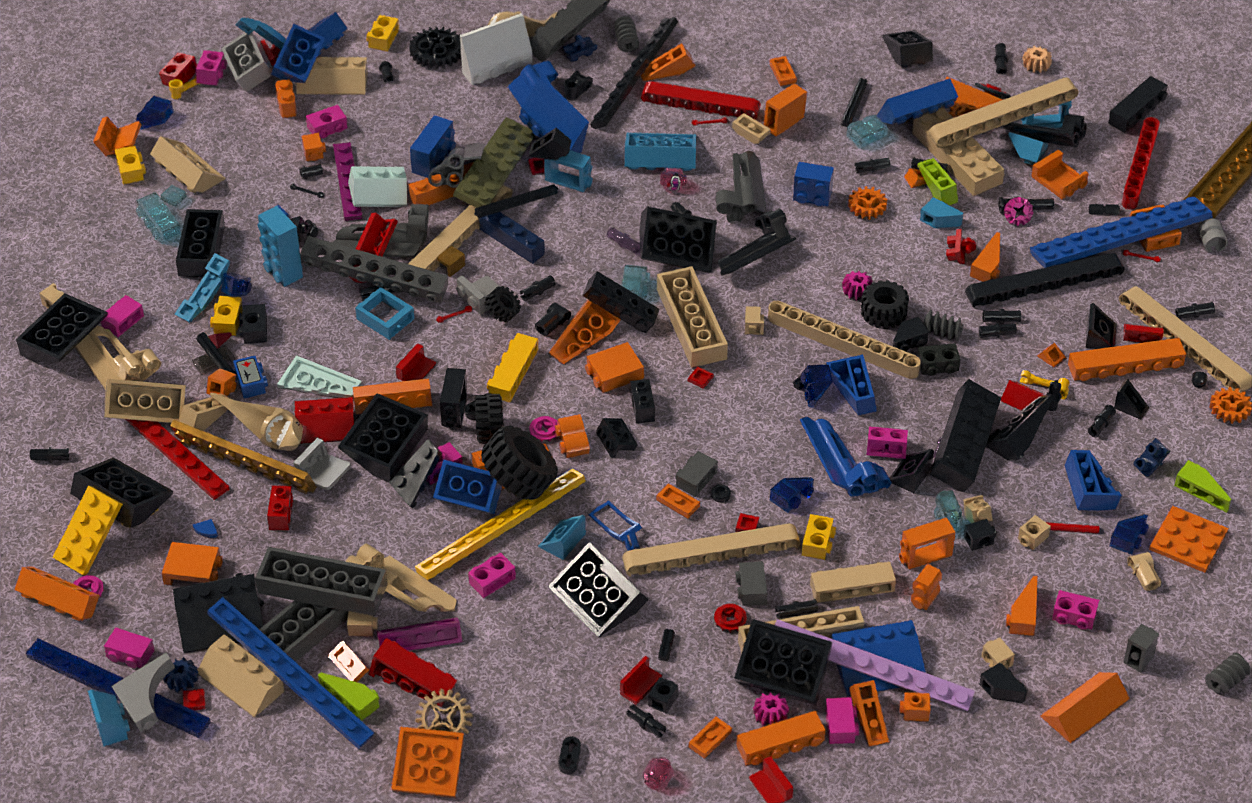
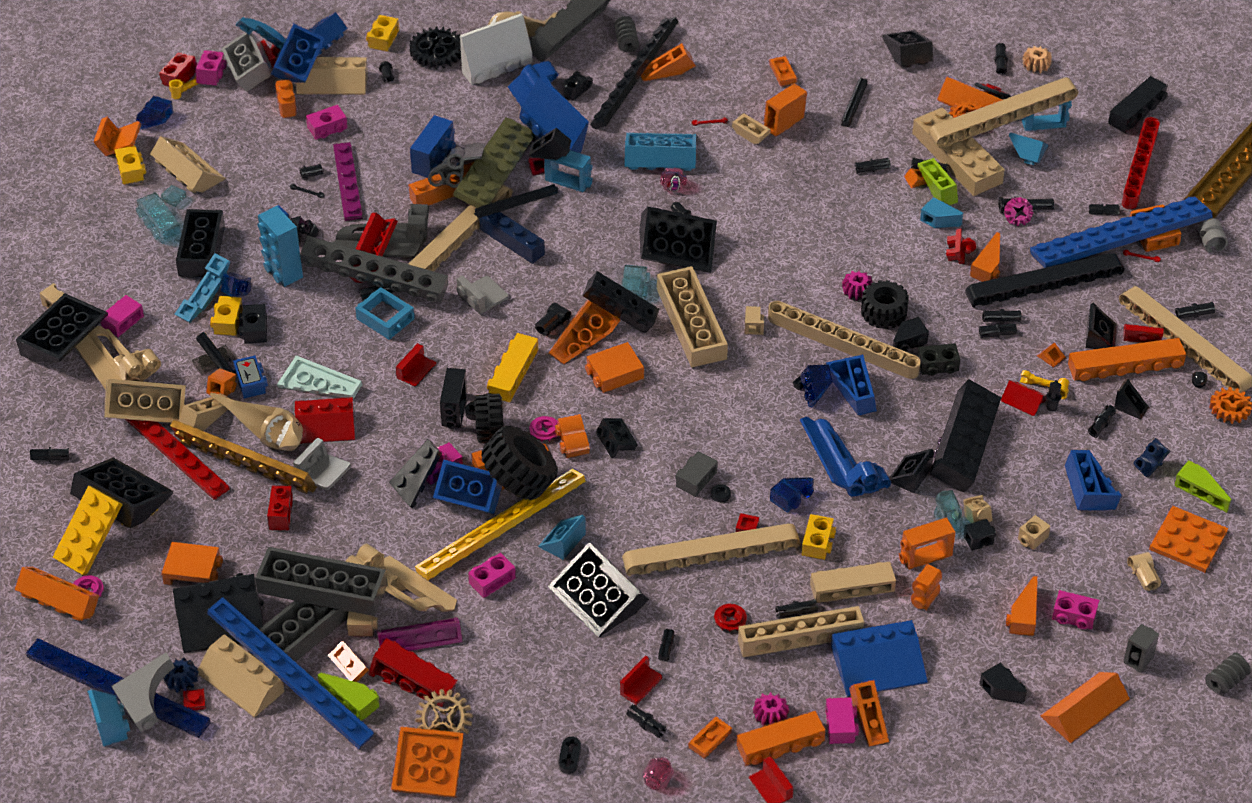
(129, 648): dark pink brick -> none
(206, 529): blue tile -> none
(219, 339): dark red slope -> none
(313, 147): orange brick -> none
(378, 186): light aqua slope -> none
(384, 436): black slope -> none
(410, 393): orange brick -> none
(440, 319): red hinge -> none
(452, 259): pearl gold panel -> none
(494, 304): black tyre -> none
(537, 288): black pin -> none
(580, 47): dark blue hips -> none
(623, 239): clear purple pin -> none
(623, 536): blue sword -> none
(642, 401): black brick -> none
(658, 700): black brick -> none
(678, 500): orange plate -> none
(700, 100): red beam -> none
(700, 377): red tile -> none
(748, 189): dark grey panel -> none
(752, 583): dark grey brick -> none
(774, 237): black panel -> none
(783, 662): black slope -> none
(813, 184): blue brick -> none
(866, 131): clear light blue brick -> none
(867, 202): orange gear -> none
(887, 442): dark pink brick -> none
(893, 672): lavender plate -> none
(915, 706): orange brick -> none
(918, 102): blue slope -> none
(943, 325): dark grey piece -> none
(996, 652): tan brick -> none
(1018, 435): black wedge -> none
(1058, 176): orange panel -> none
(1069, 135): black panel -> none
(1074, 528): red bar -> none
(1127, 533): clear blue slope -> none

